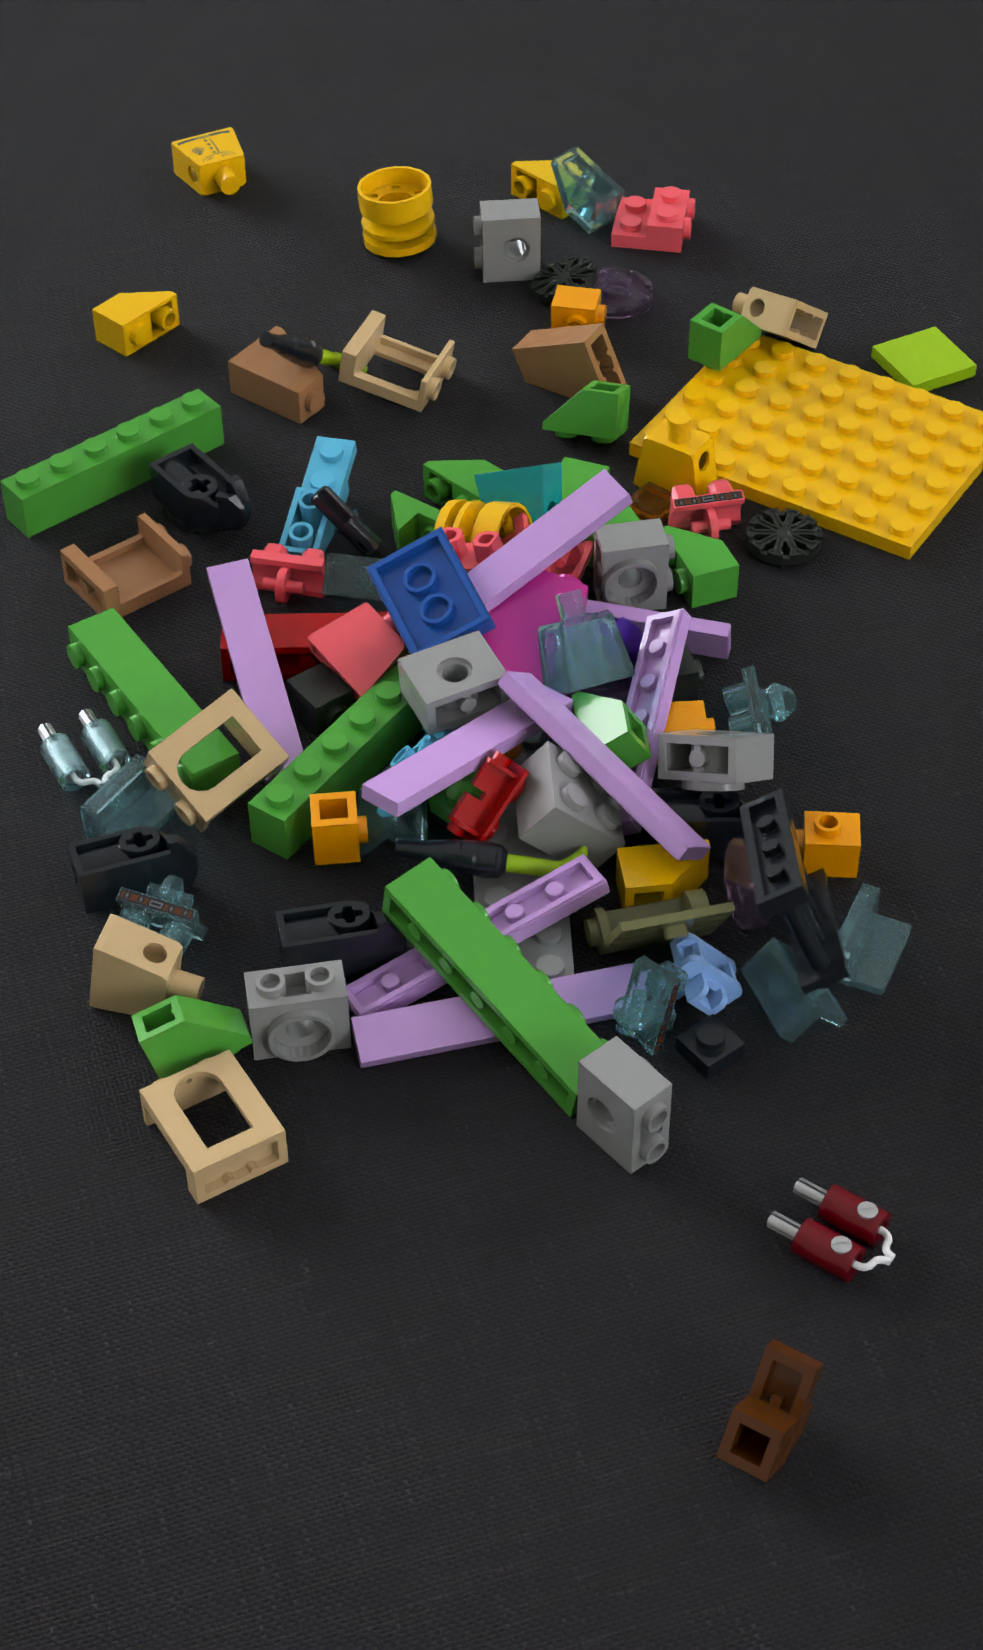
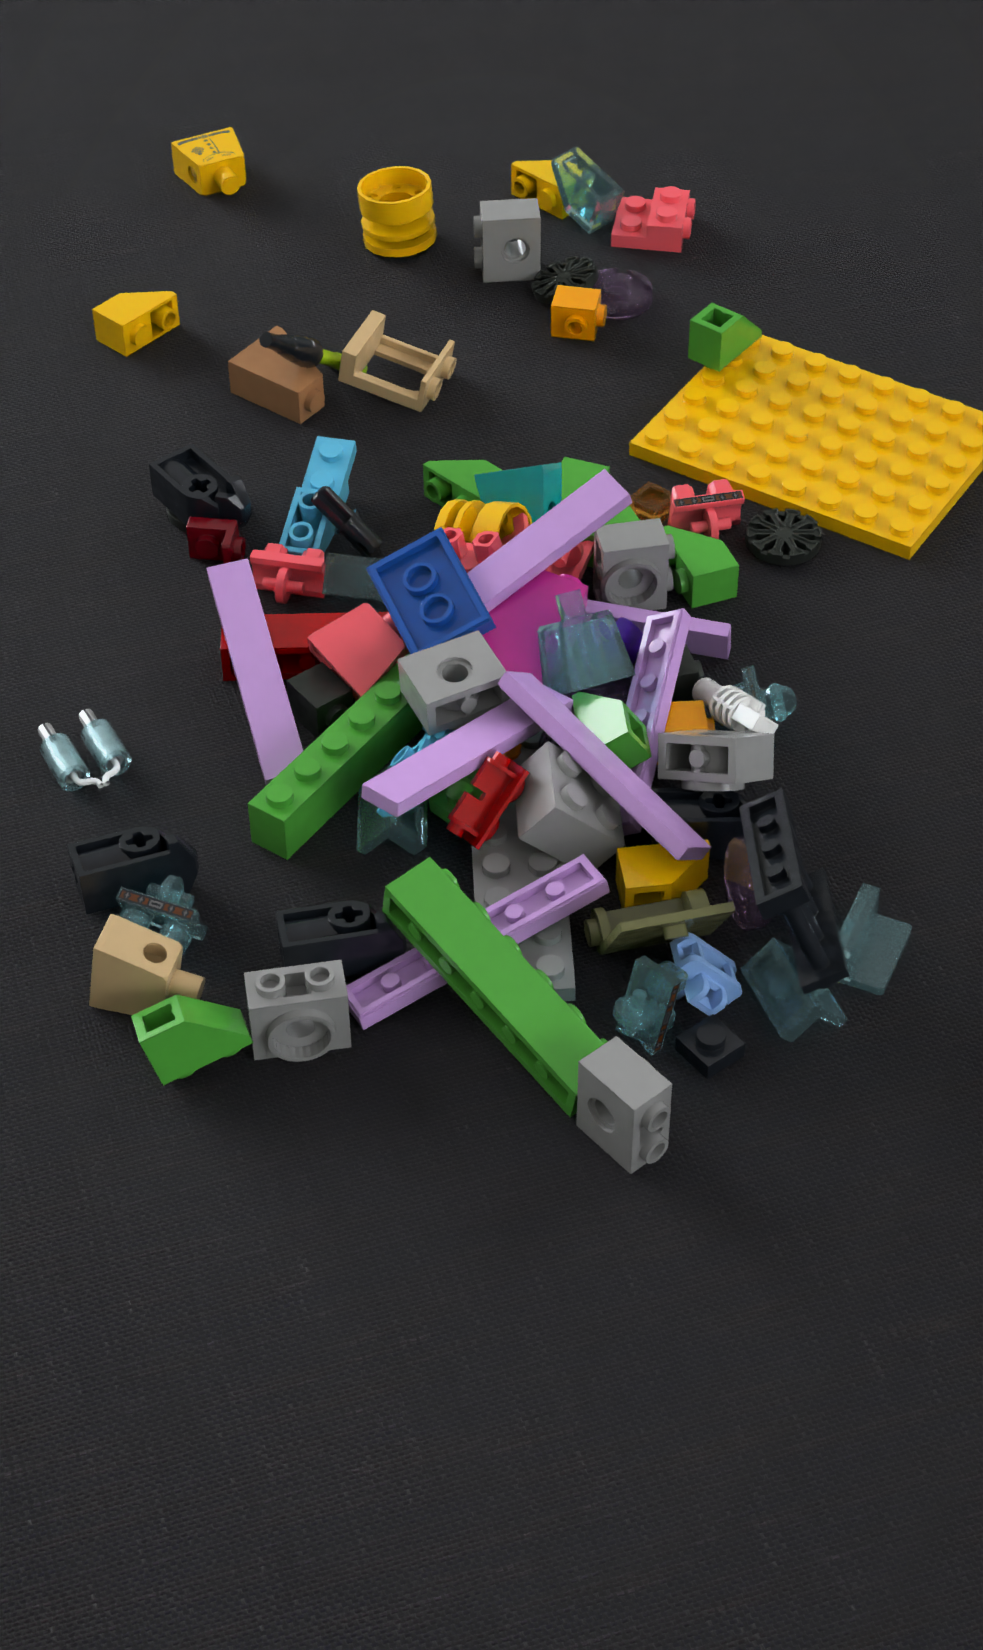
(108, 463): bright green brick -> none
(126, 803): clear light blue panel -> none
(130, 571): medium nougat panel -> none
(146, 695): bright green brick -> none
(203, 806): tan panel -> none
(215, 539): none -> dark red bracket
(232, 1160): tan panel -> none
(337, 828): light orange brick -> none
(411, 519): bright green slope -> none
(453, 1025): lavender tile -> none
(479, 857): black piece -> none
(567, 358): medium nougat slope -> none
(594, 411): bright green slope -> none
(677, 455): yellow torso -> none
(733, 707): none -> white hinge
(773, 1414): reddish brown brick -> none
(781, 316): tan torso -> none
(828, 1248): dark red piece -> none
(830, 843): light orange brick -> none
(924, 360): lime tile -> none

